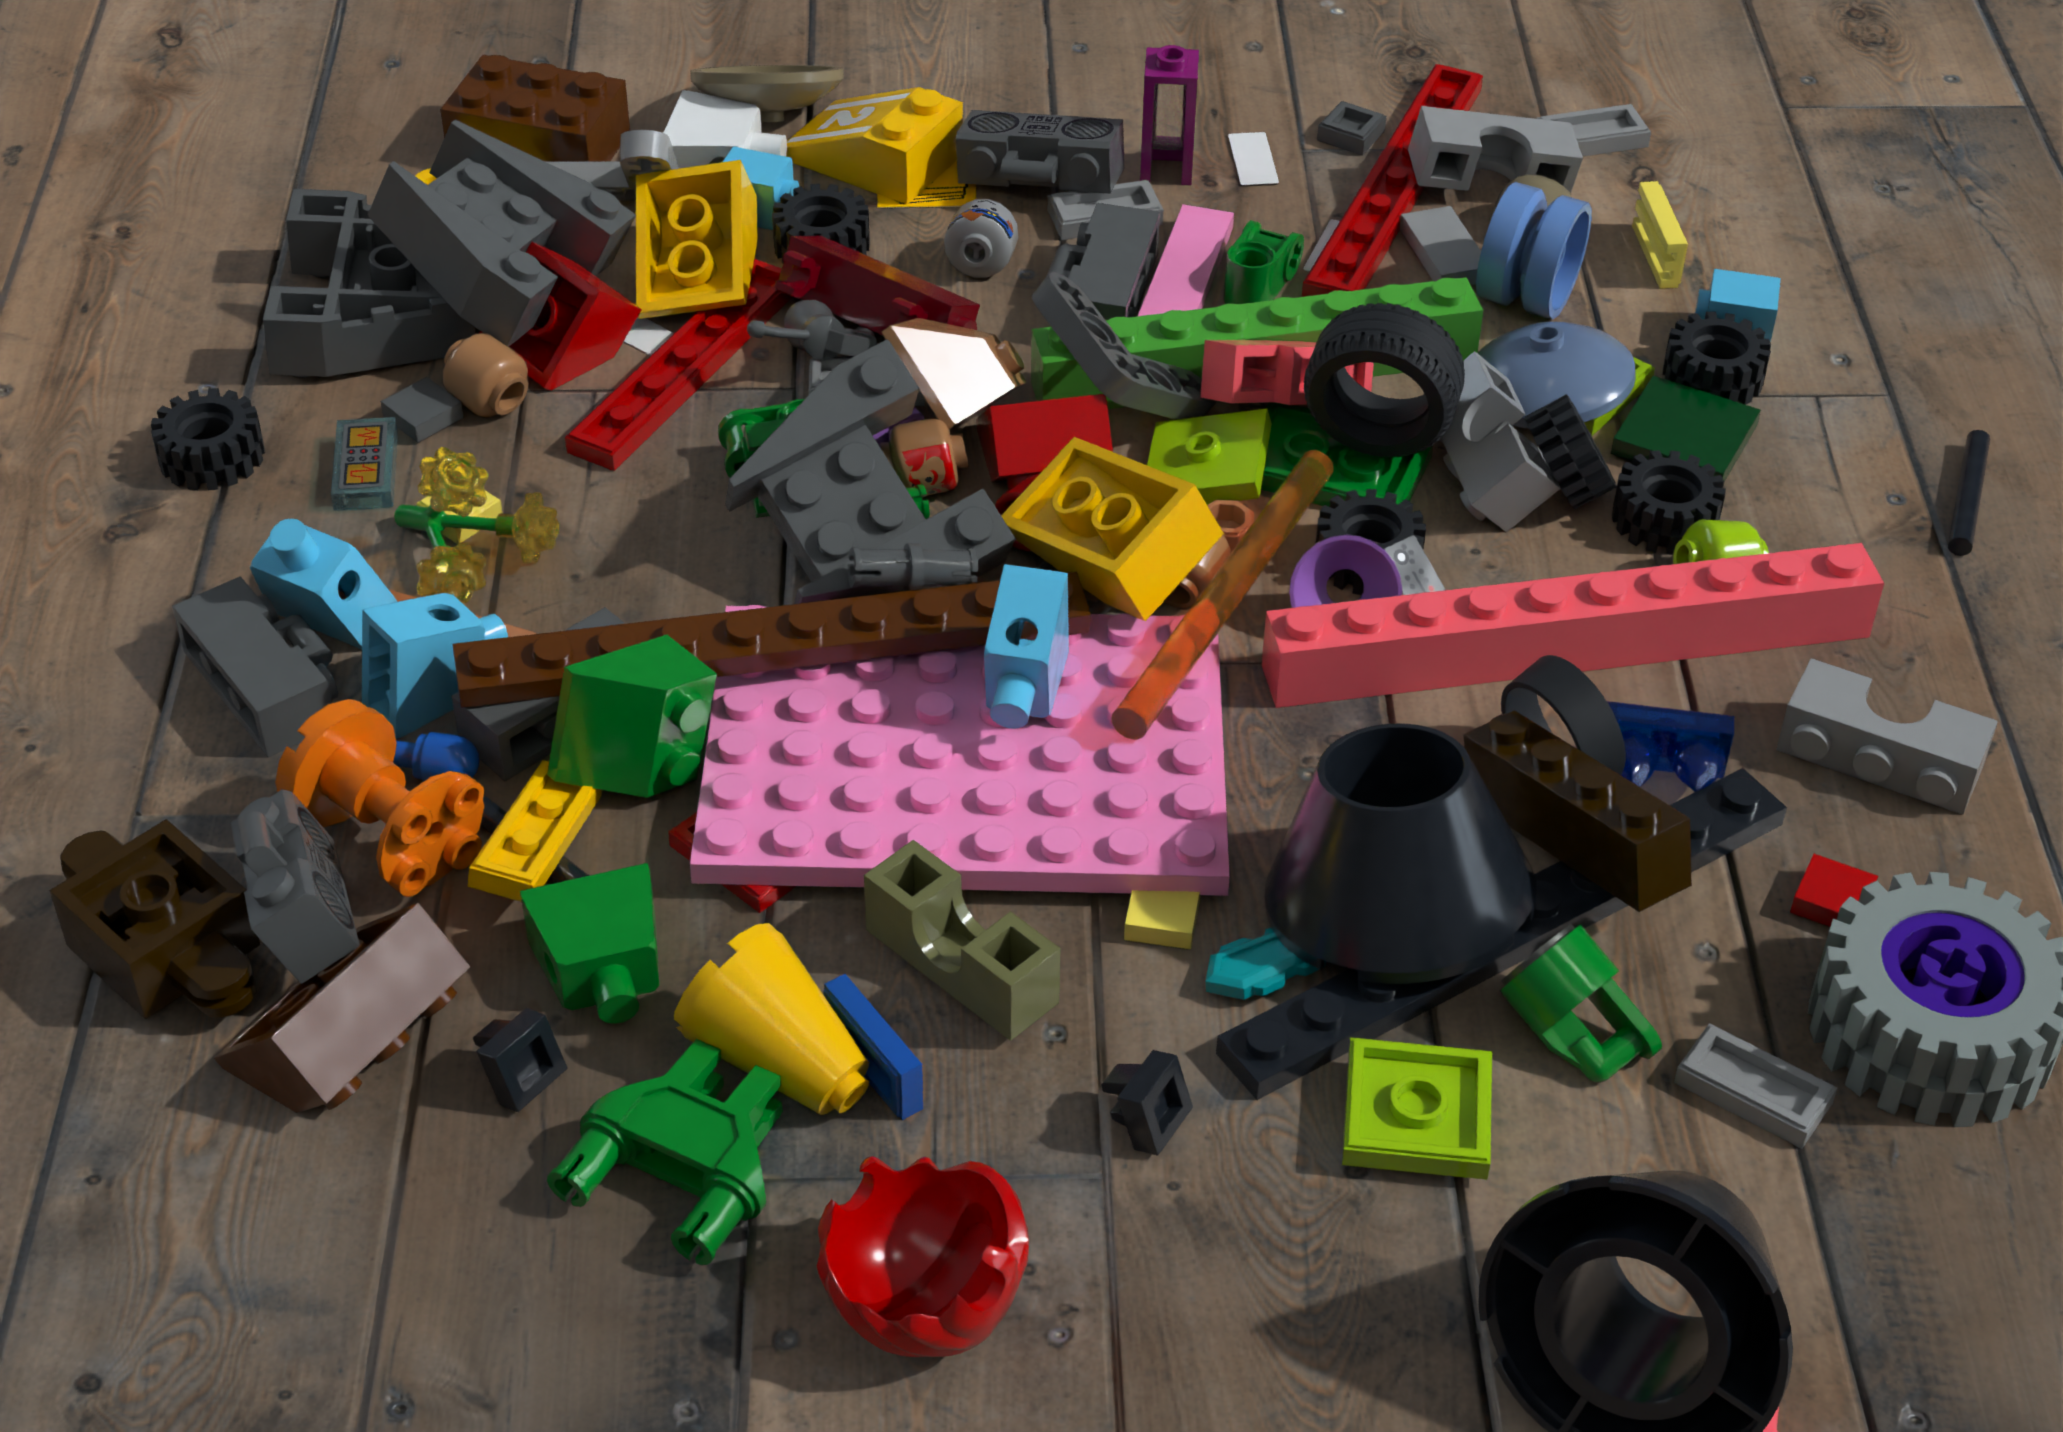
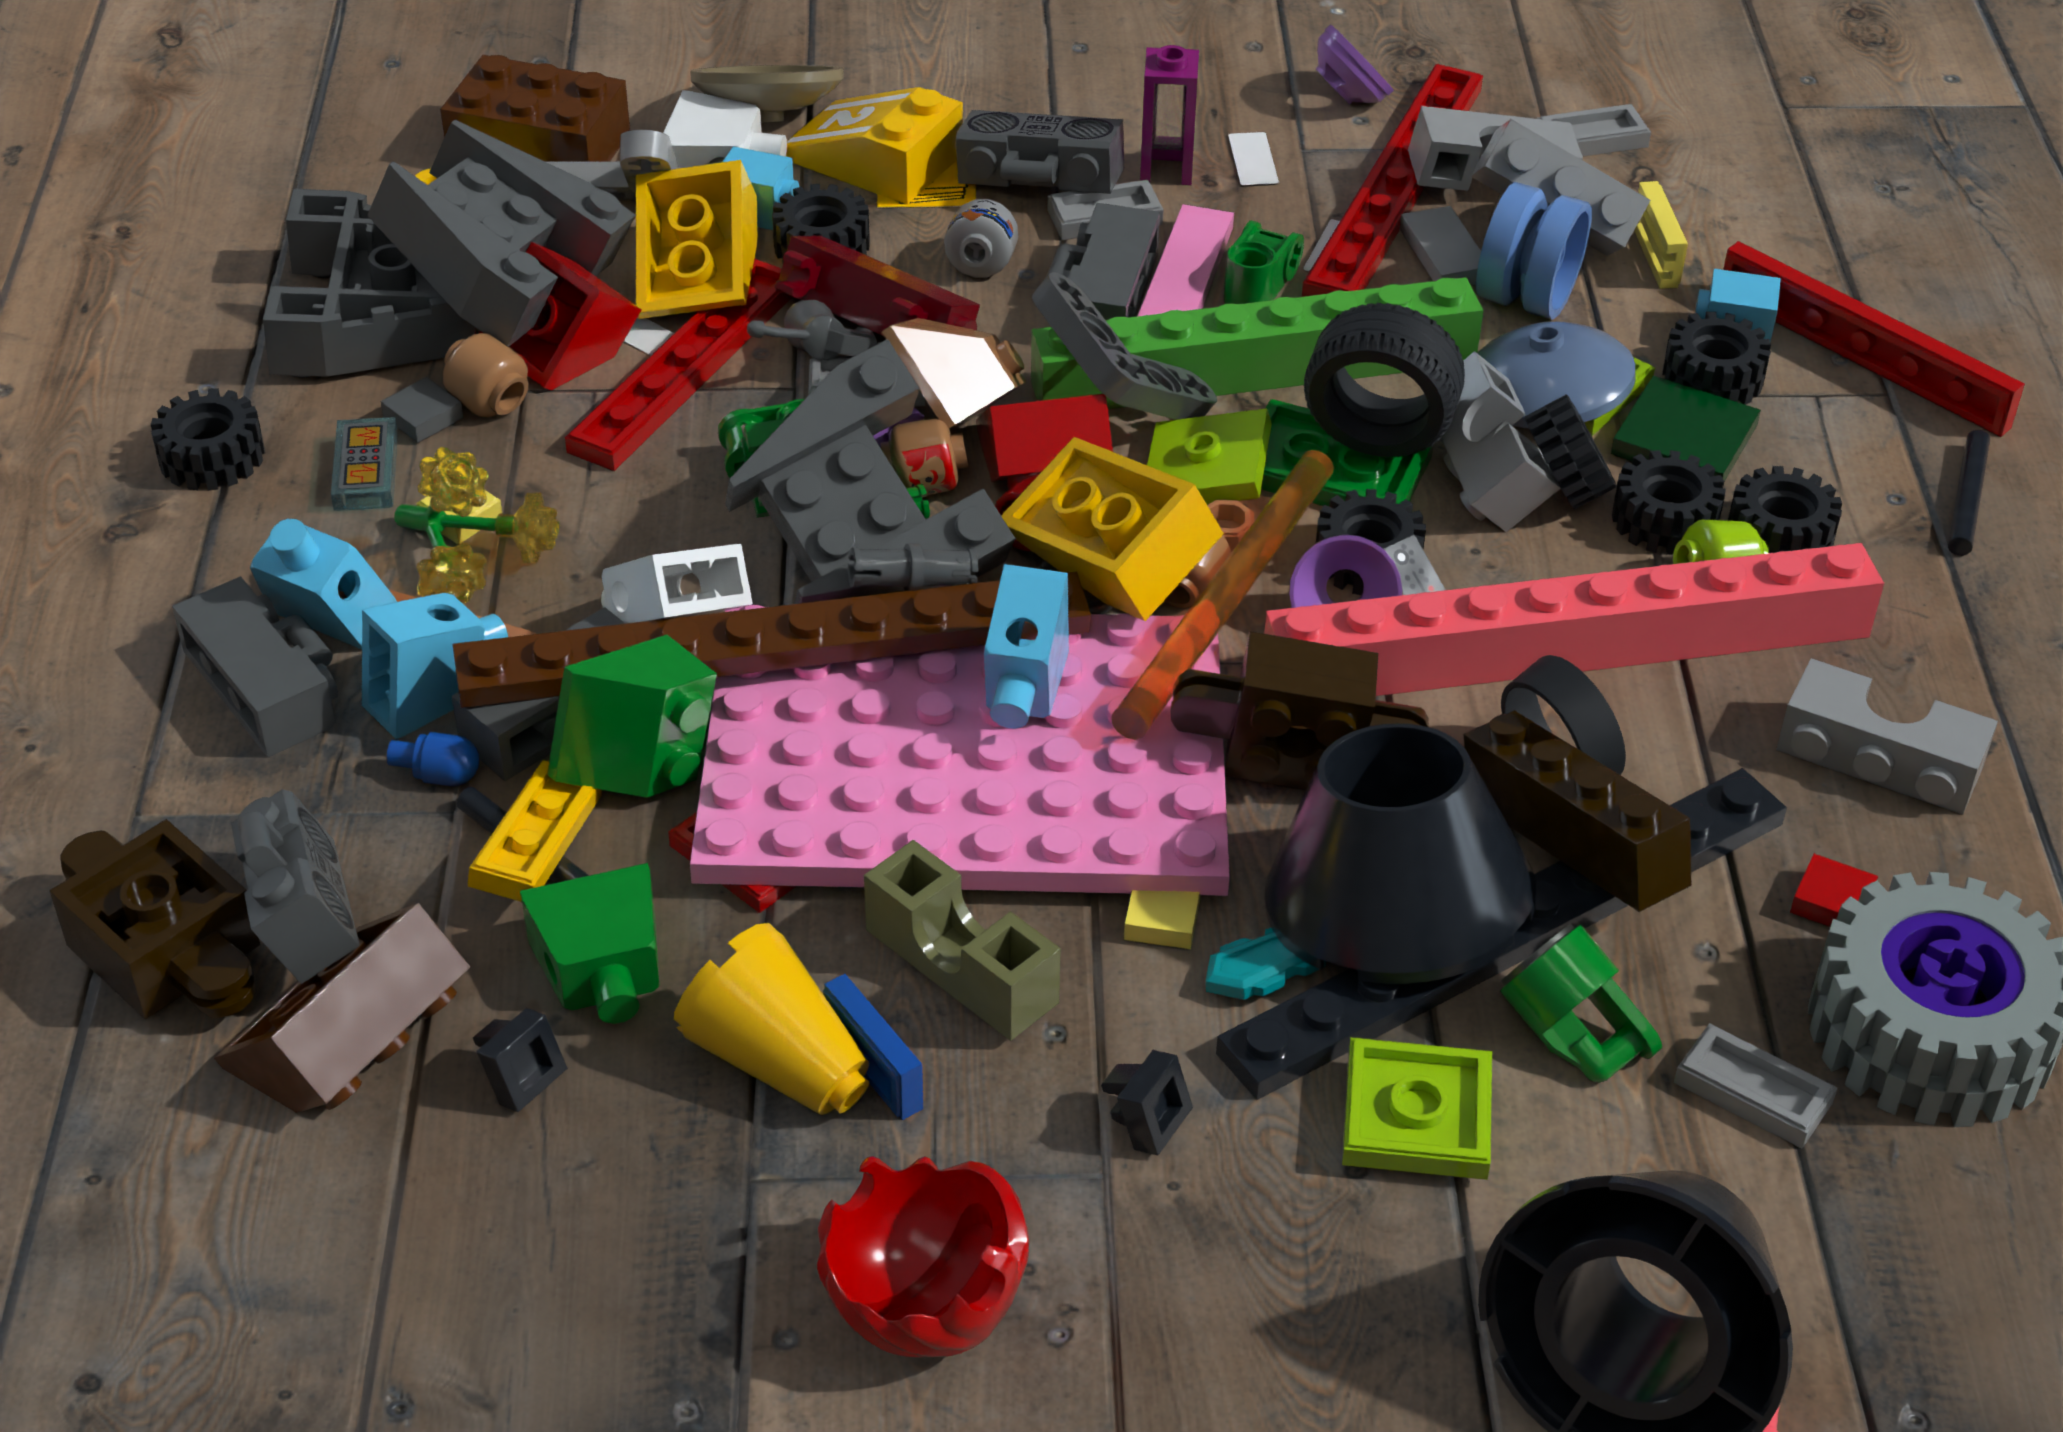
(349, 771): orange piece -> none
(651, 585): none -> white torso
(685, 1138): green connector -> none
(1263, 371): coral slope -> none
(1285, 706): none -> dark brown brick
(1348, 70): none -> medium lavender piece
(1351, 128): dark grey tile -> none
(1530, 159): none -> light grey arch
(1674, 741): clear blue tile -> none
(1809, 509): none -> black tyre
(1886, 344): none -> red tile

